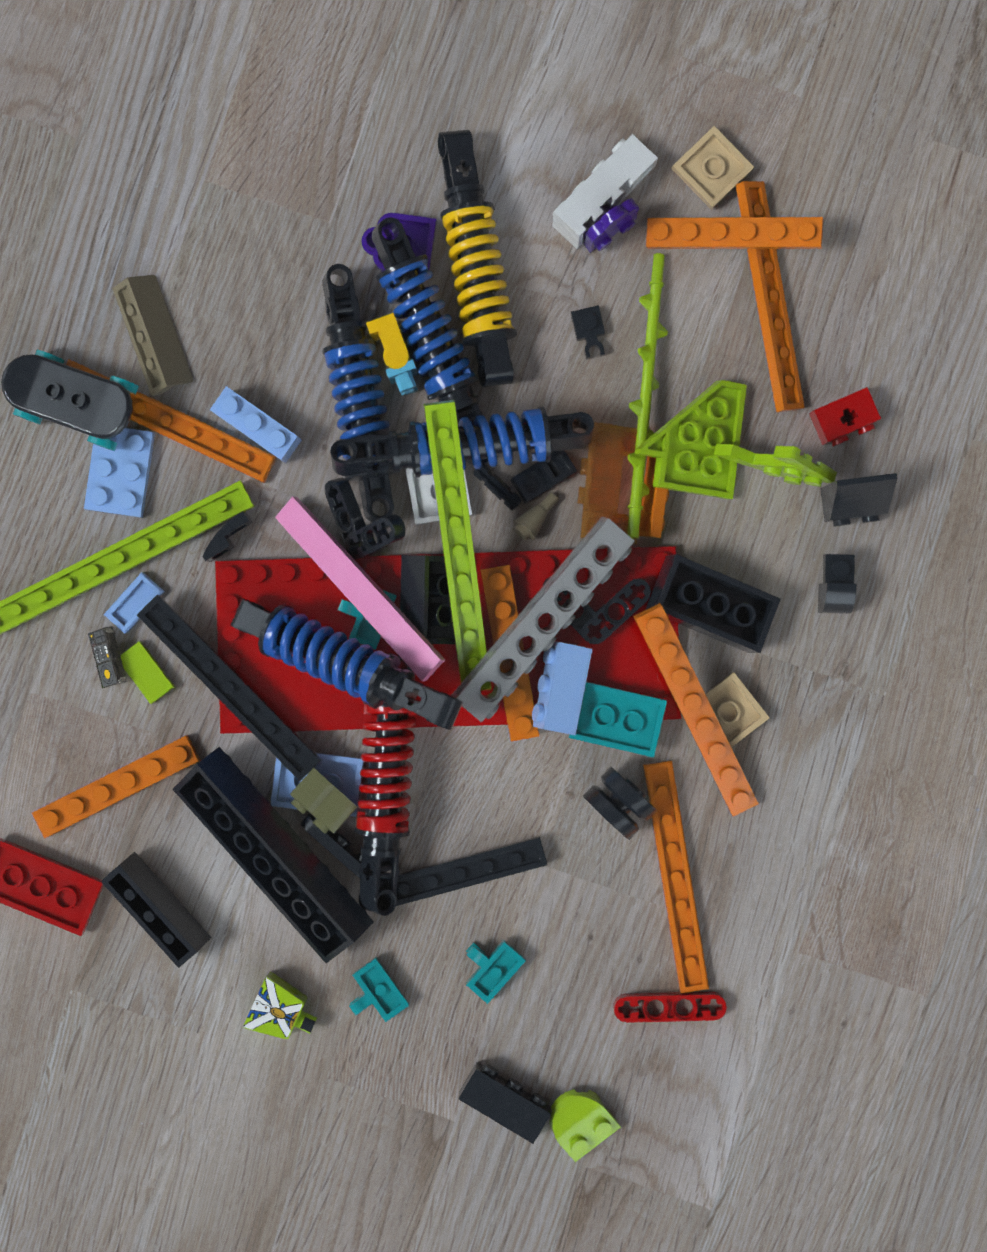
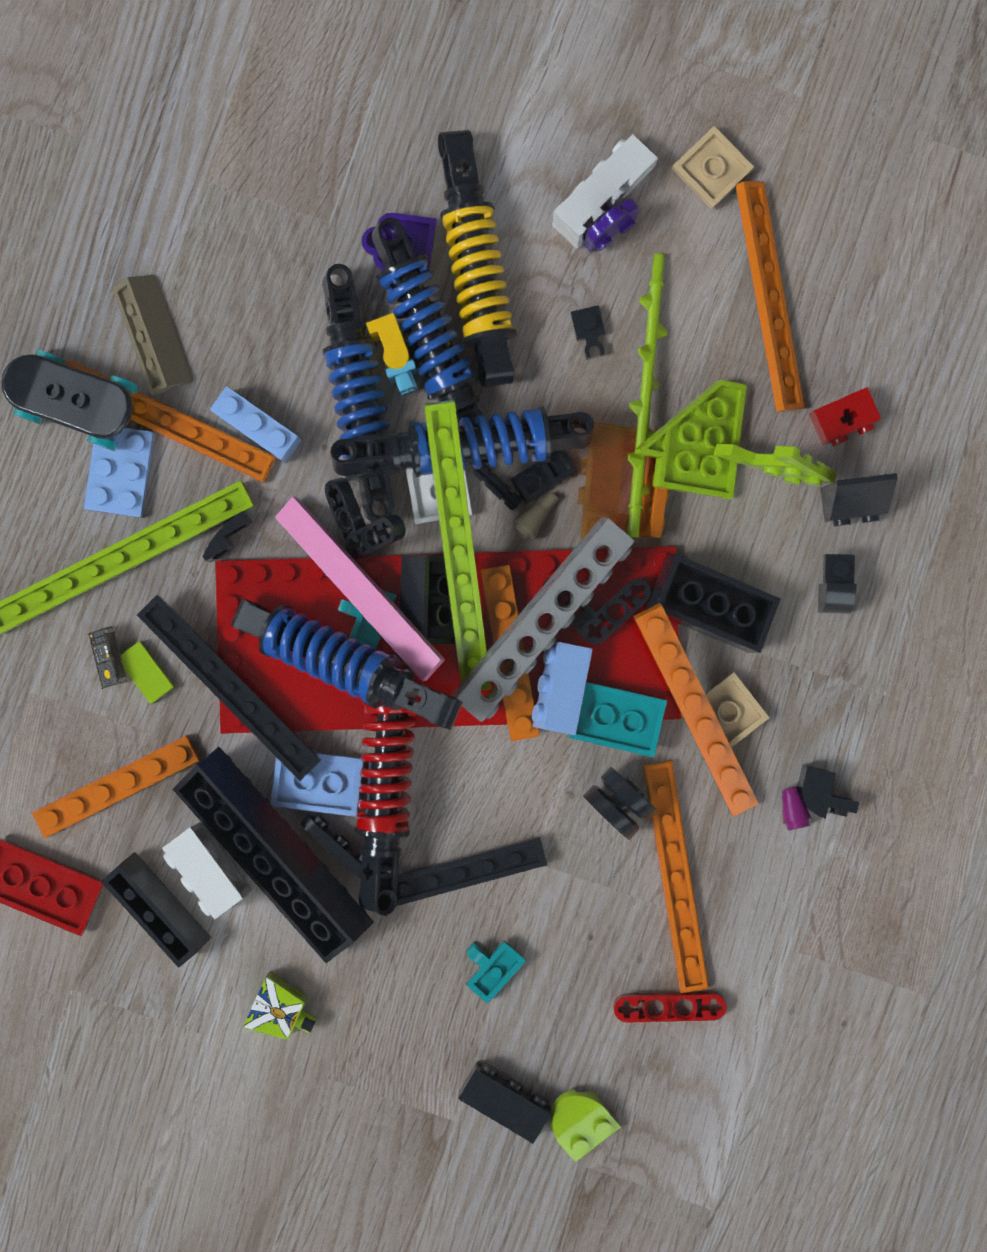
(125, 609): light blue tile -> none
(206, 870): none -> white brick
(323, 801): olive brick -> none
(378, 990): teal plate -> none
(735, 233): orange plate -> none
(794, 809): none -> magenta cone
(816, 790): none -> black brick

